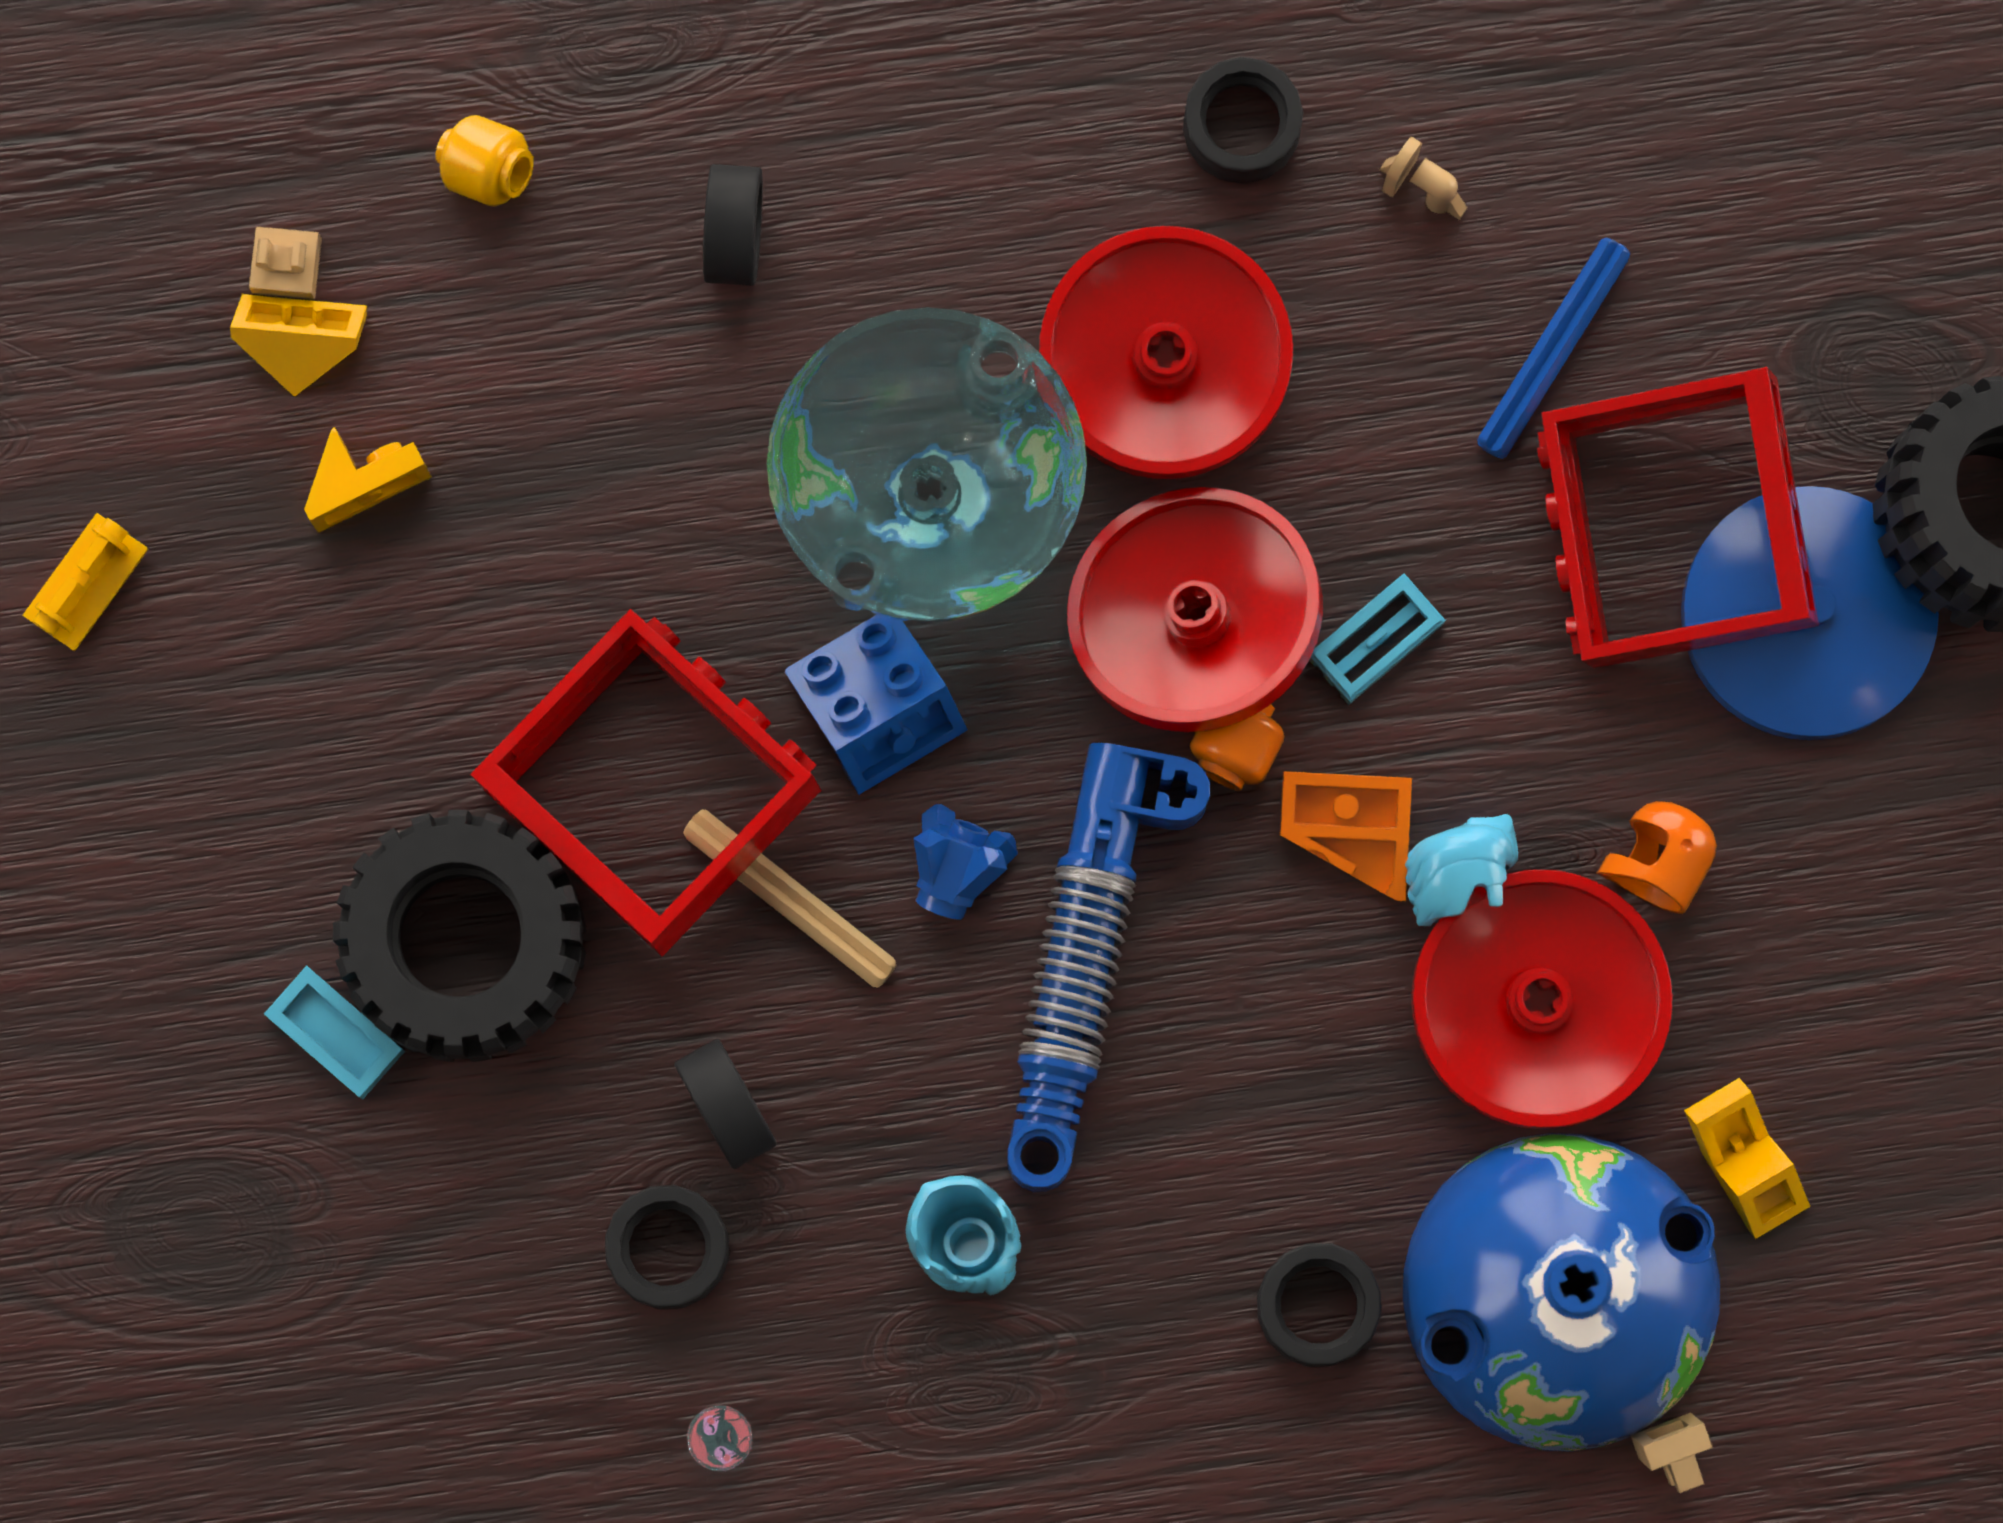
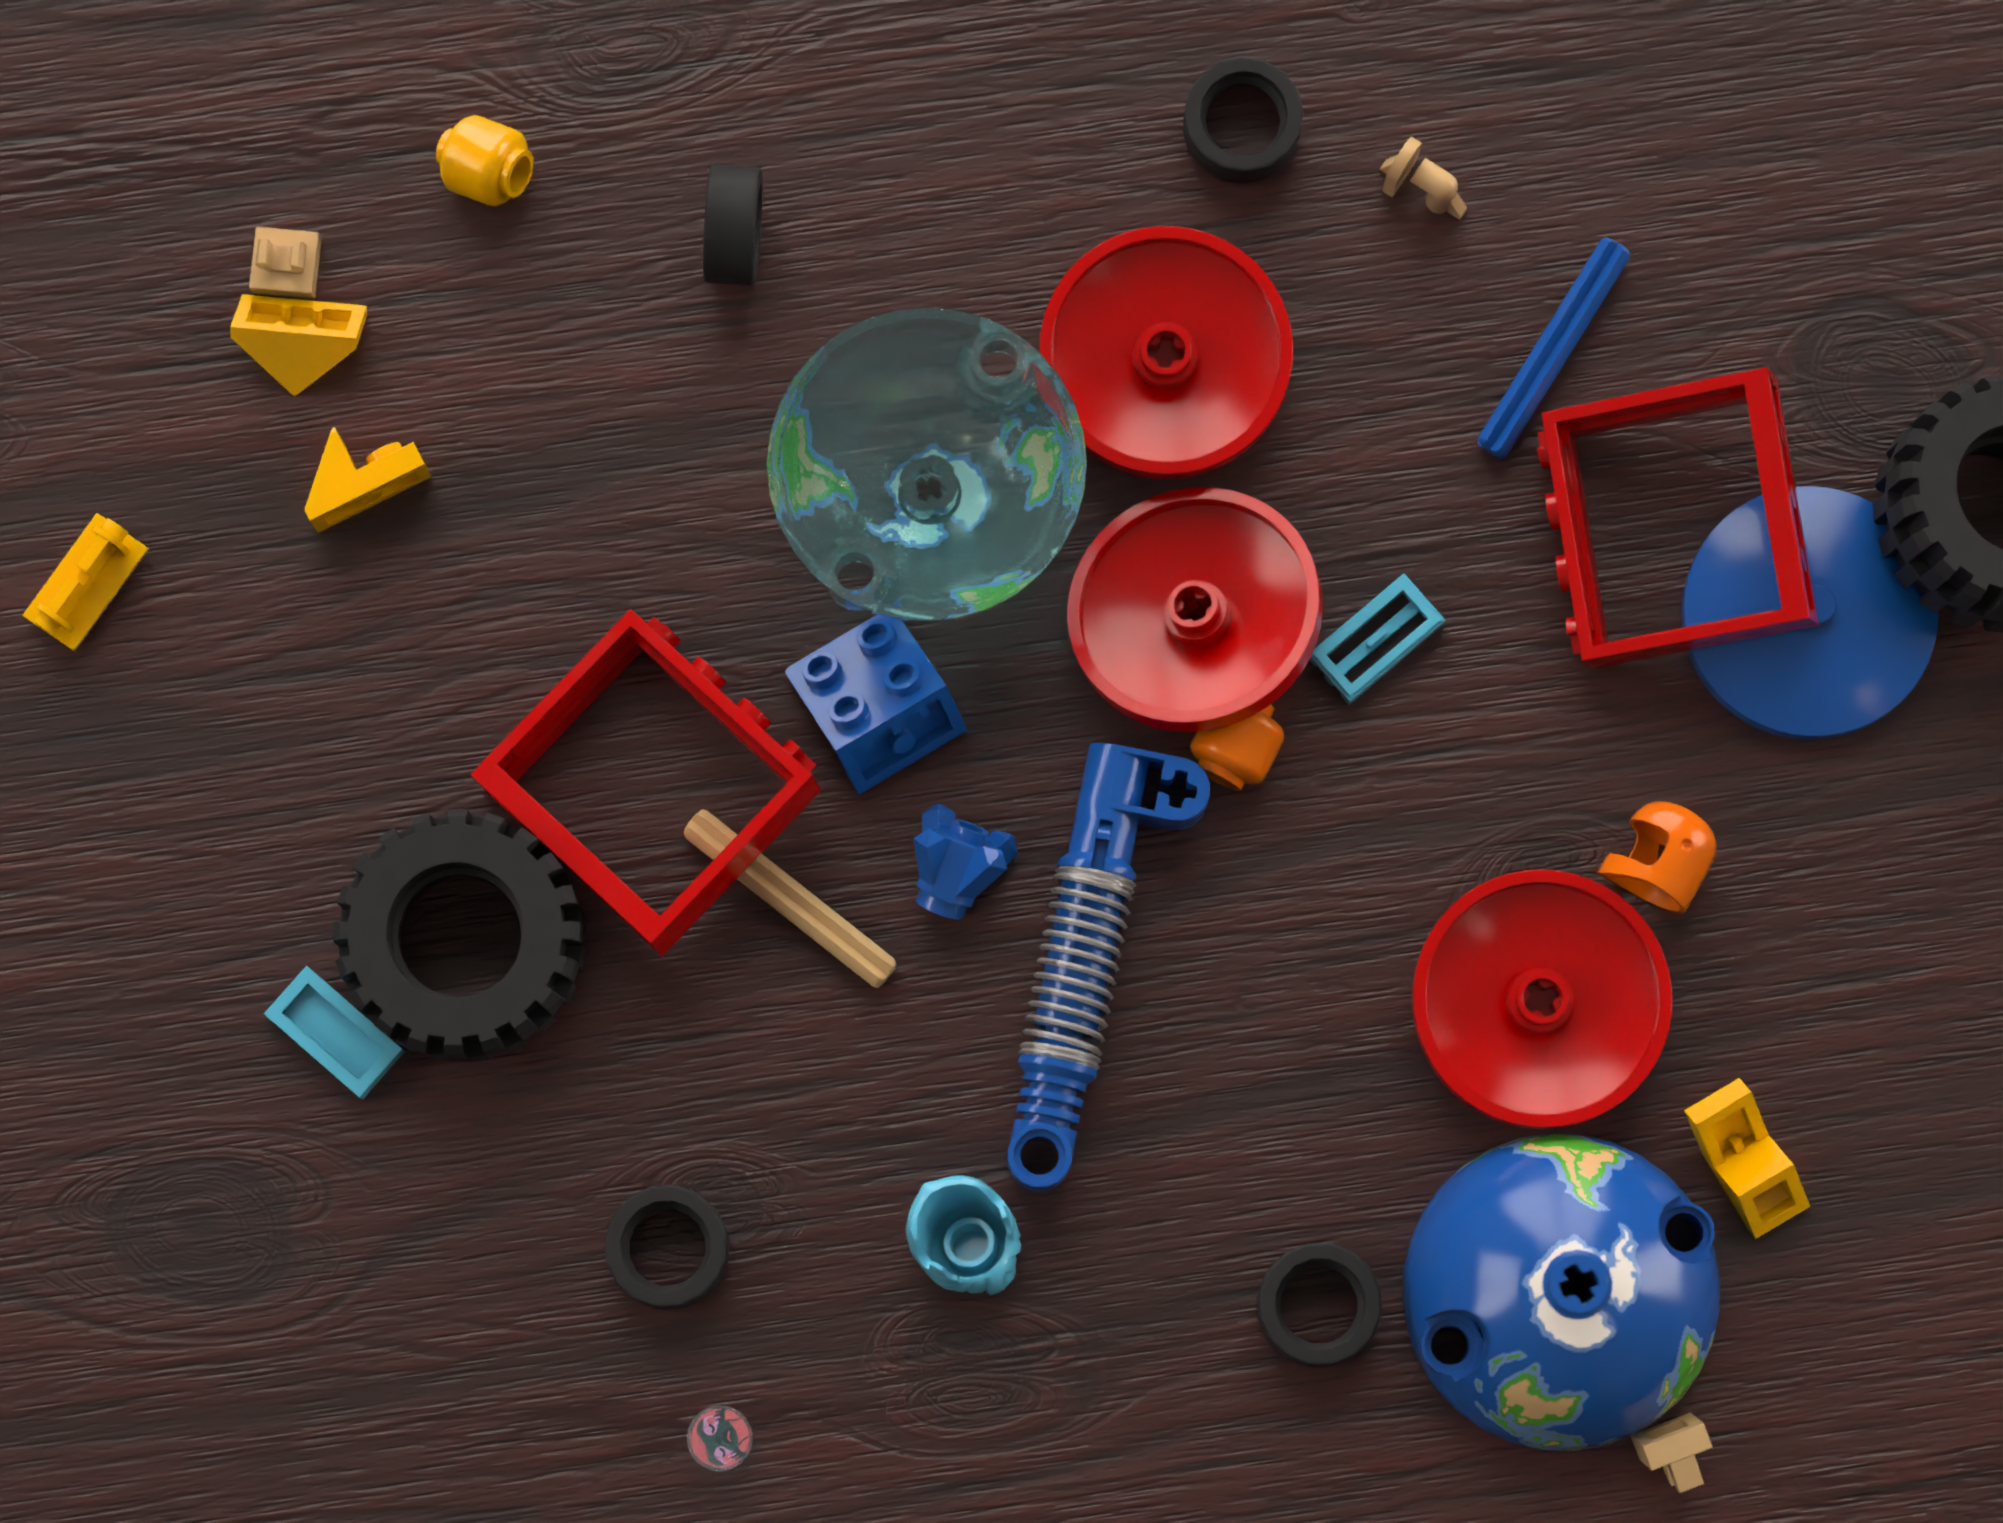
(725, 1103): black tyre -> none
(1351, 824): orange wing -> none
(1455, 862): medium azure hair -> none

